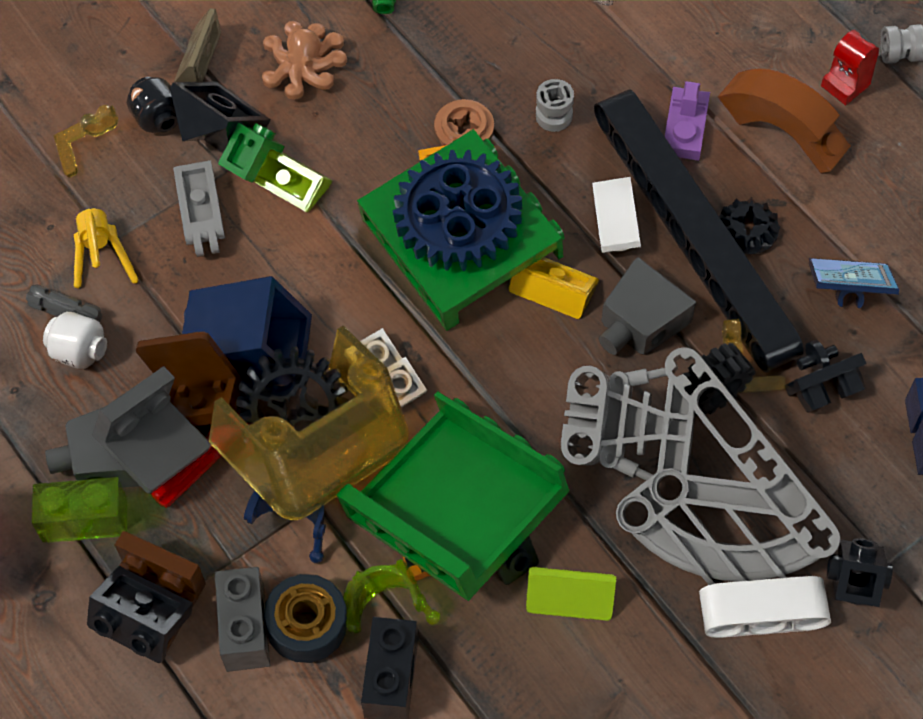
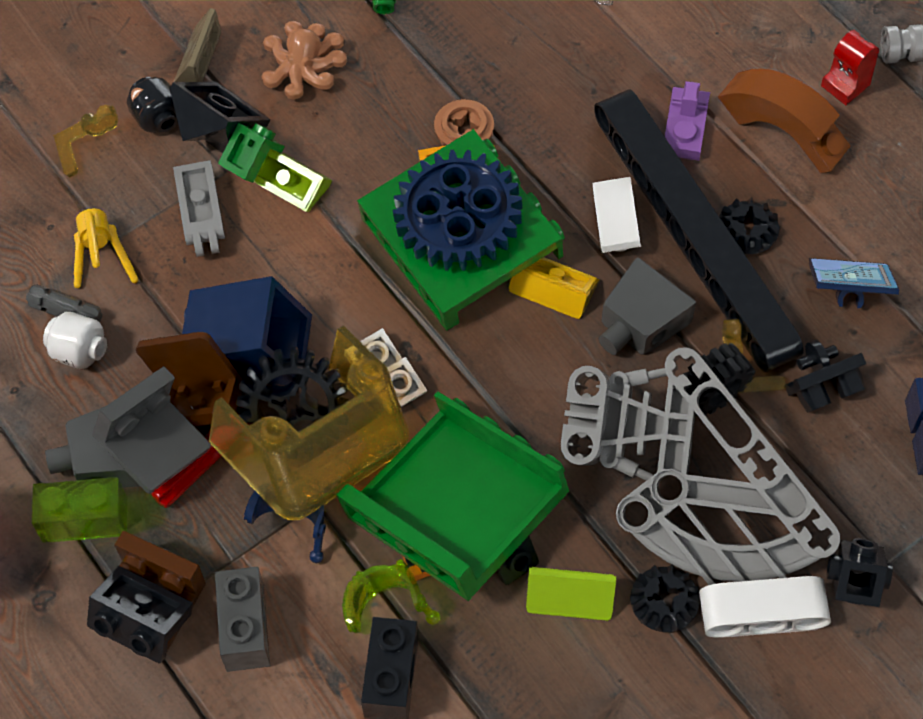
(311, 640): wheel -> none
(554, 105): light grey wheel -> none
(655, 613): none -> black gear

